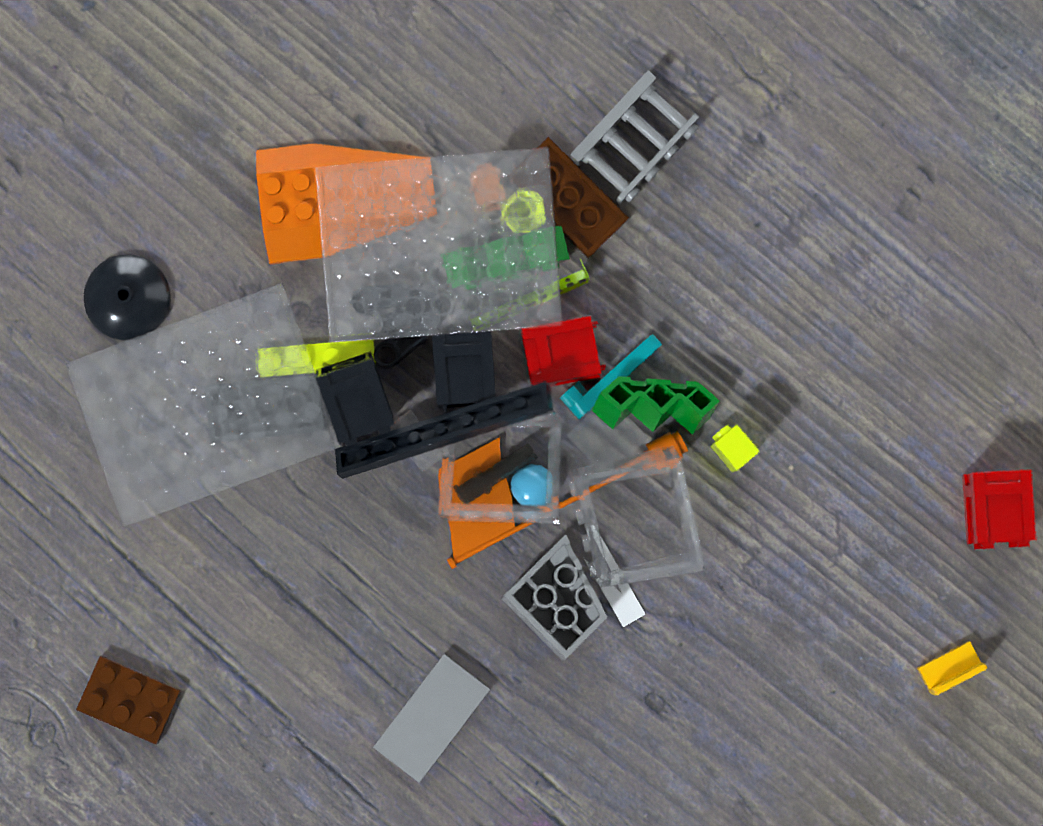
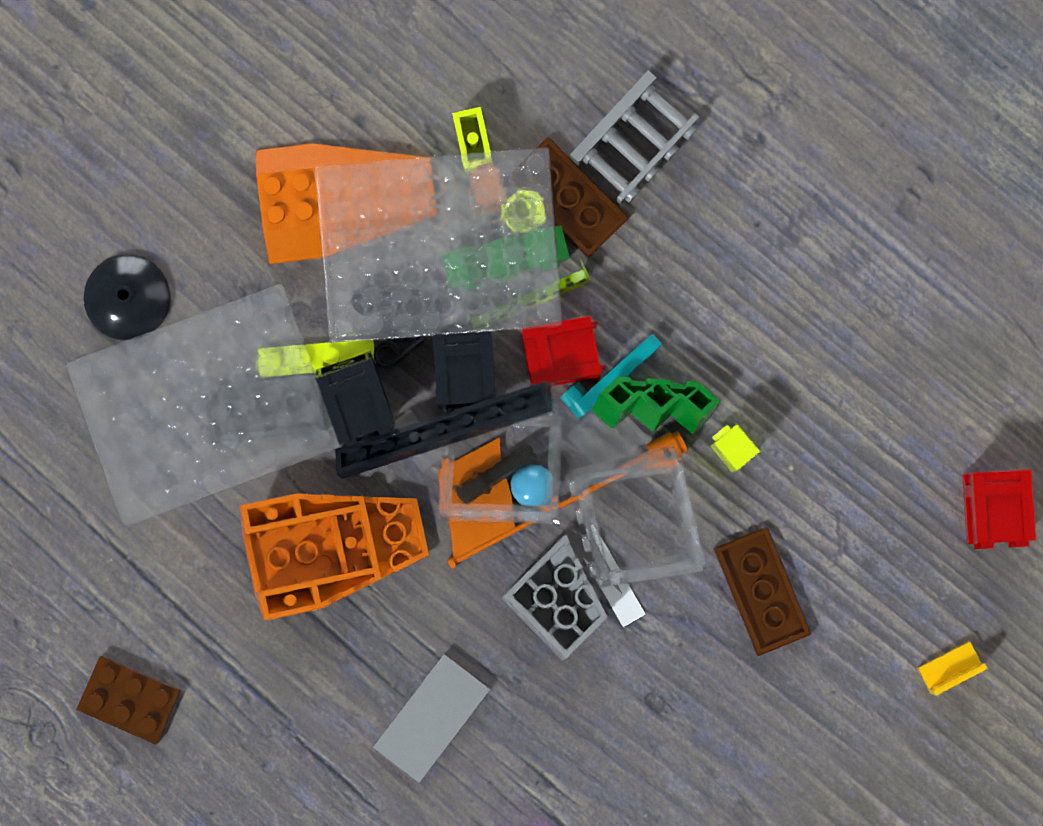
(325, 547): none -> orange wedge
(471, 131): none -> neon yellow brick
(762, 591): none -> reddish brown tile

